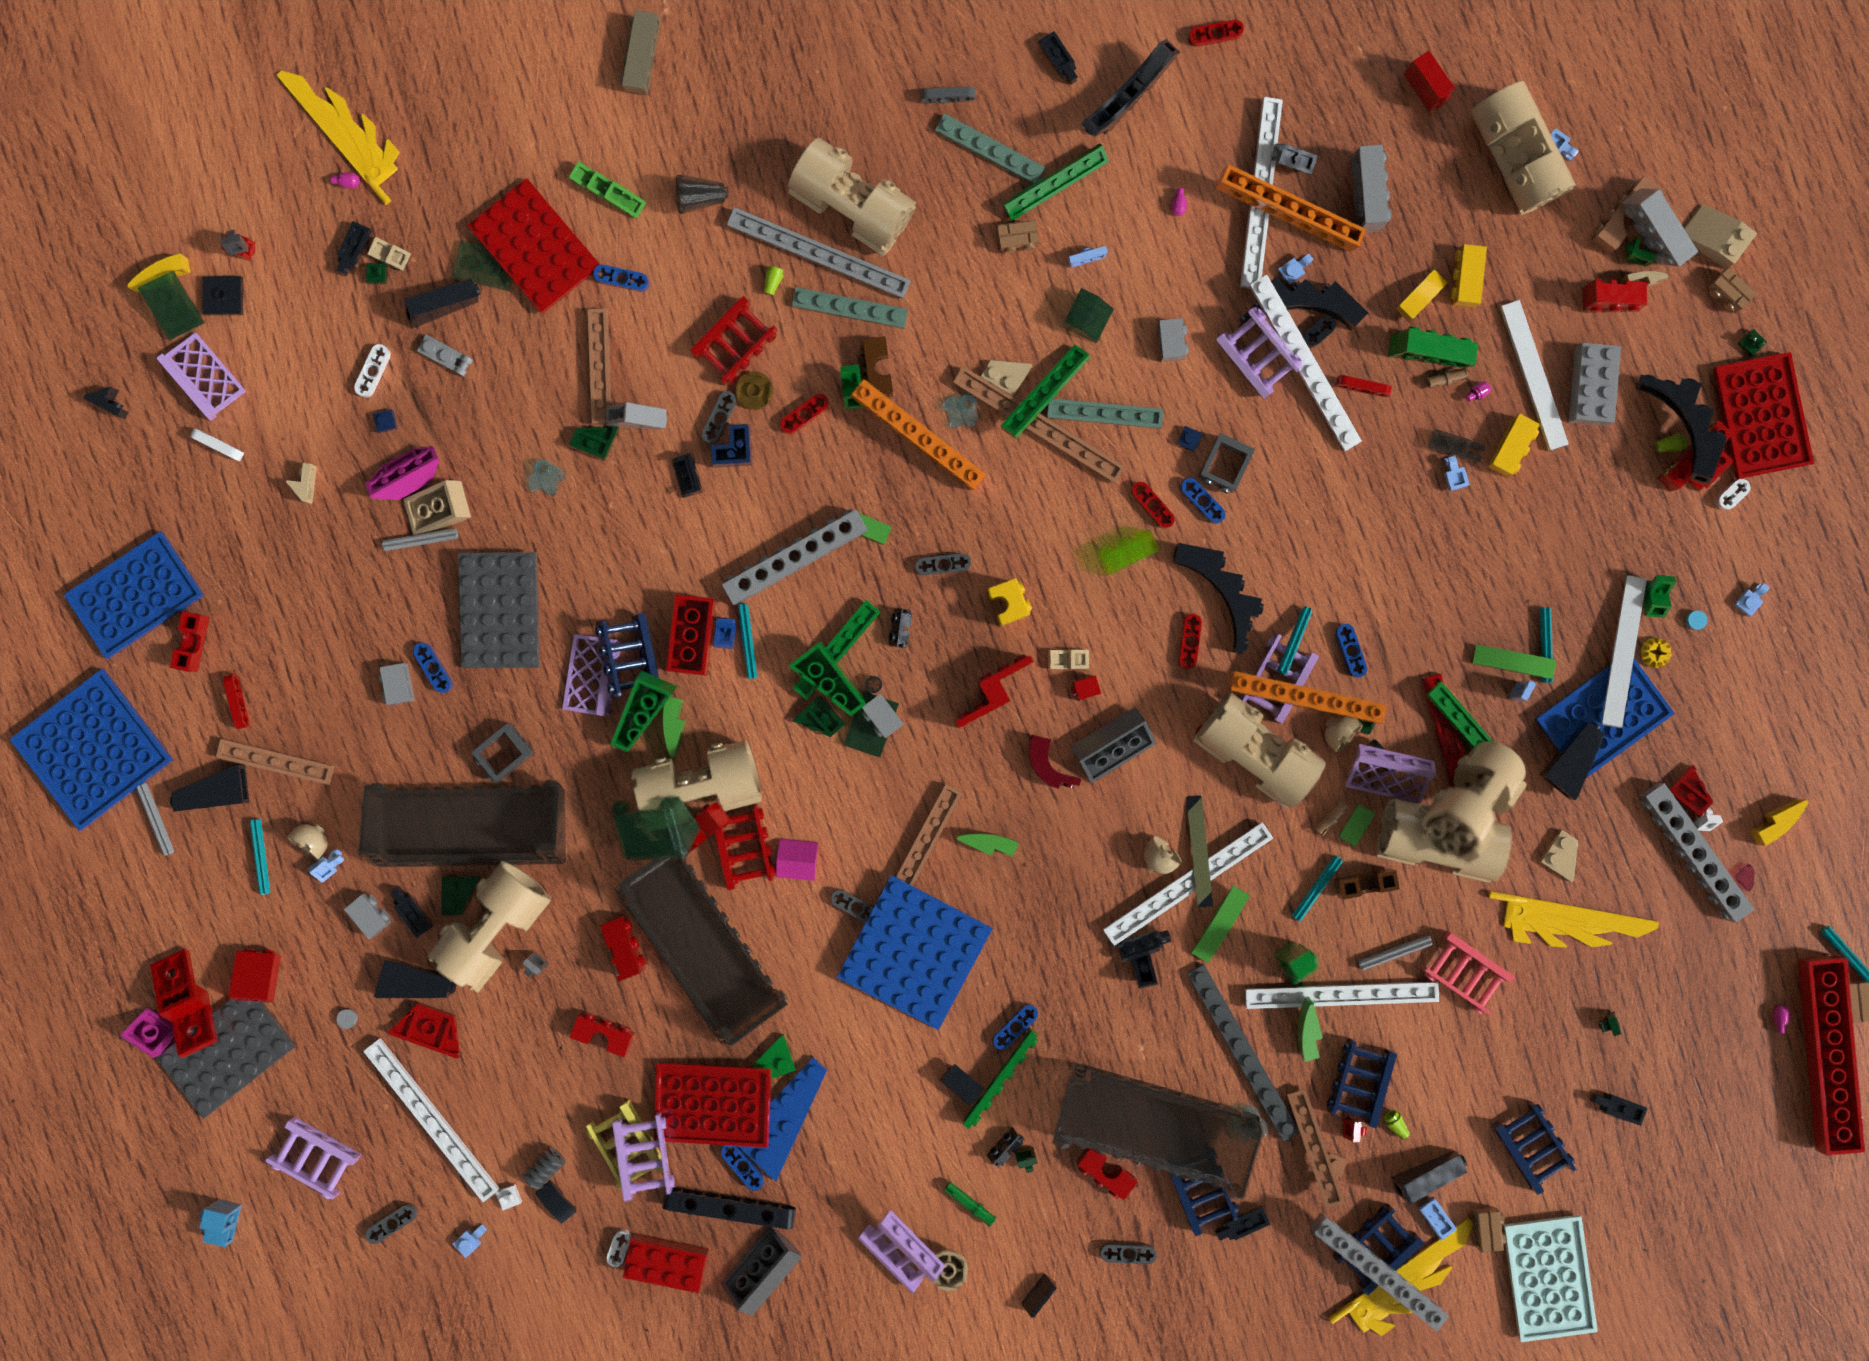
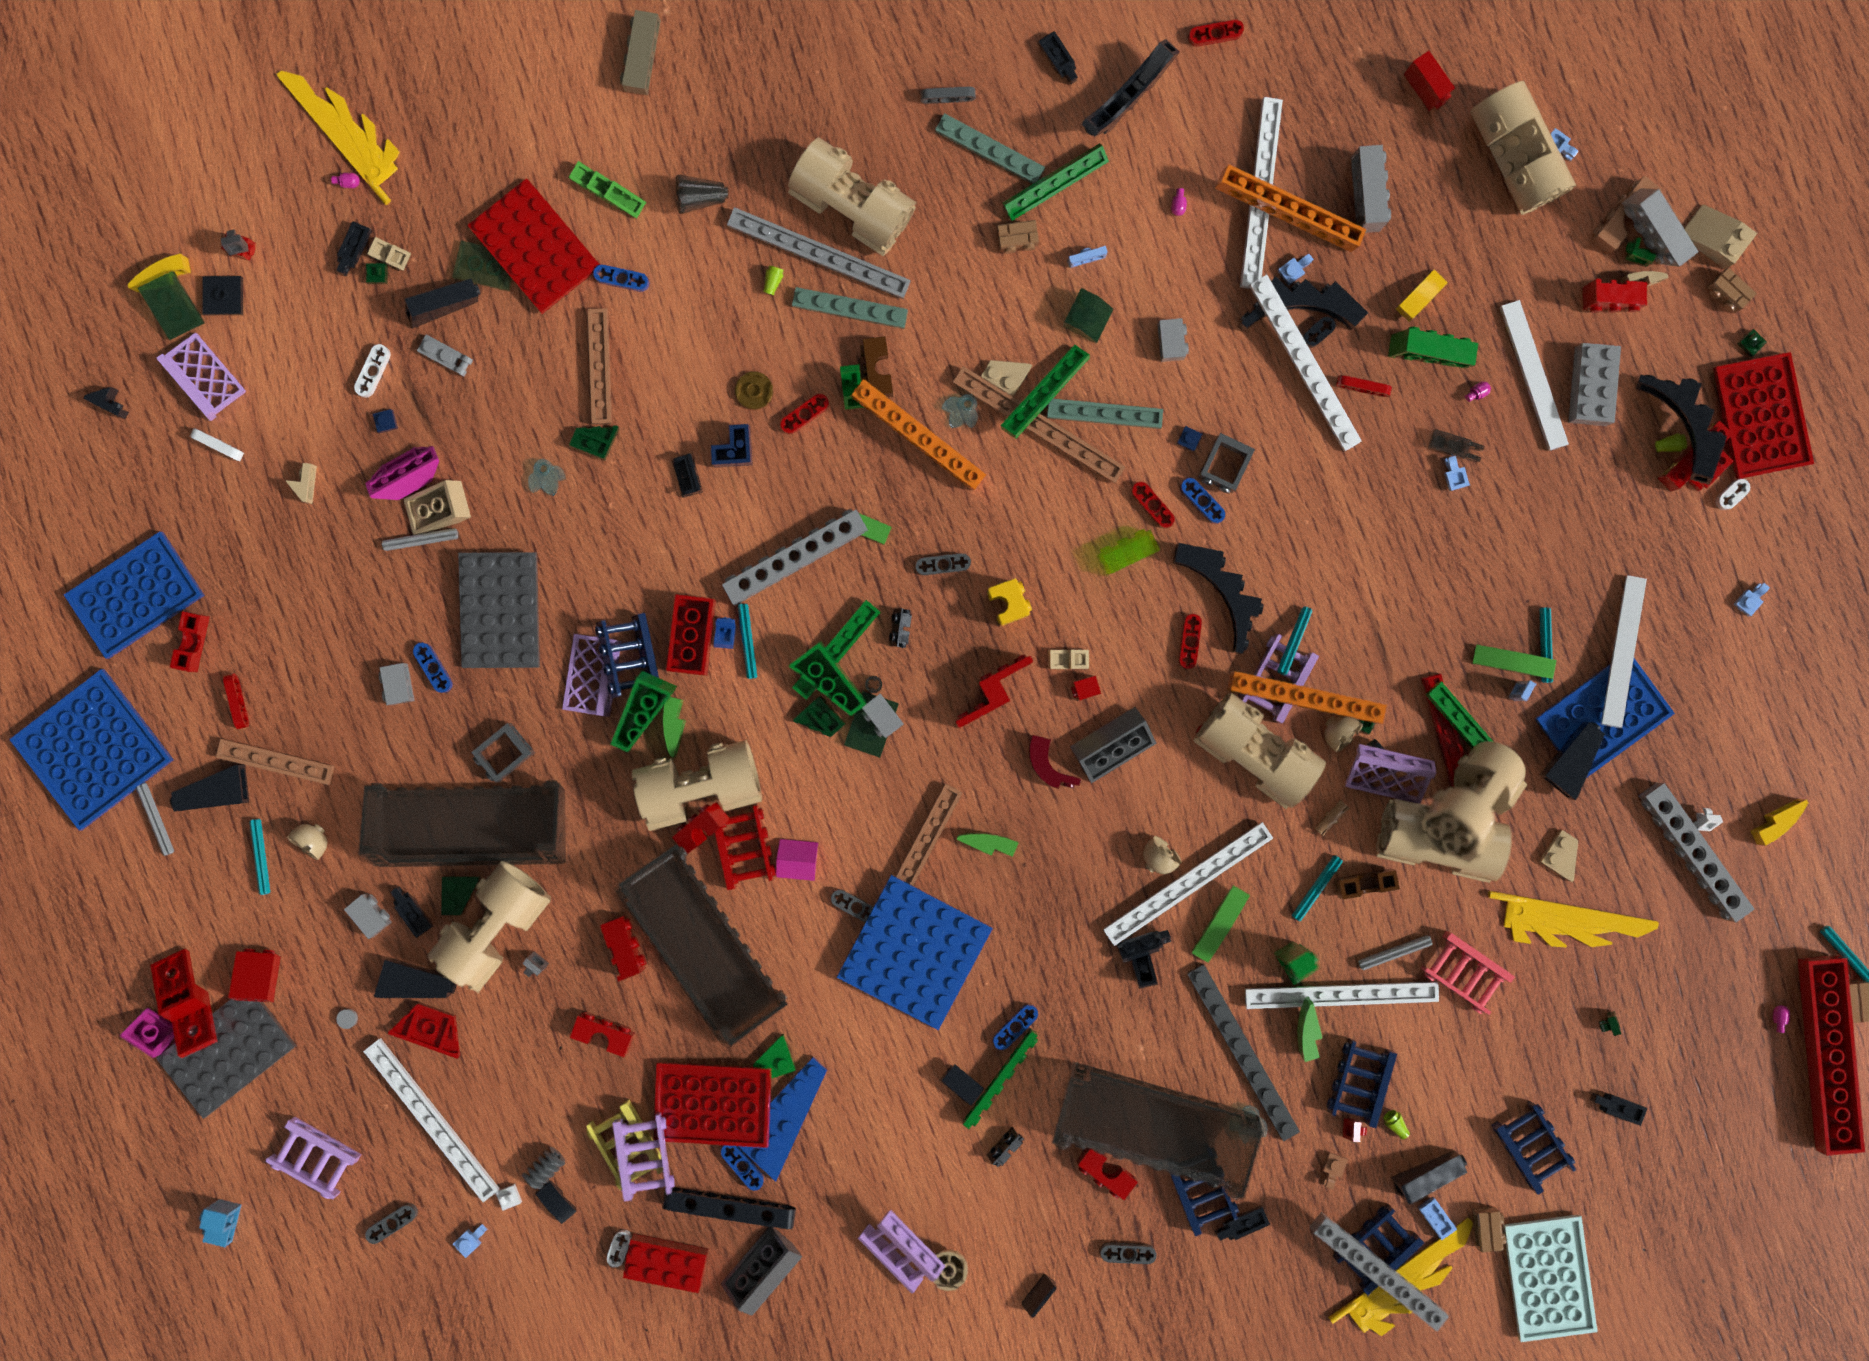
(326, 867): light blue plate -> none
(636, 416): light grey slope -> none
(654, 832): clear green windscreen -> none
(715, 336): red fence -> none
(730, 407): dark grey beam -> none
(970, 1204): green pin -> none
(1026, 1159): dark green tile -> none
(1199, 851): olive sticker -> none
(1241, 356): lavender fence -> none
(1295, 158): black hinge -> none
(1315, 1148): nougat plate -> none
(1351, 635): blue beam -> none
(1356, 825): bright green tile -> none
(1447, 378): medium nougat pin -> none
(1469, 275): yellow brick -> none
(1514, 445): yellow brick -> none
(1650, 658): yellow gear -> none
(1656, 596): green brick -> none
(1692, 792): red wing -> none
(1696, 620): medium azure tile -> none
(1746, 877): clear pink tile -> none

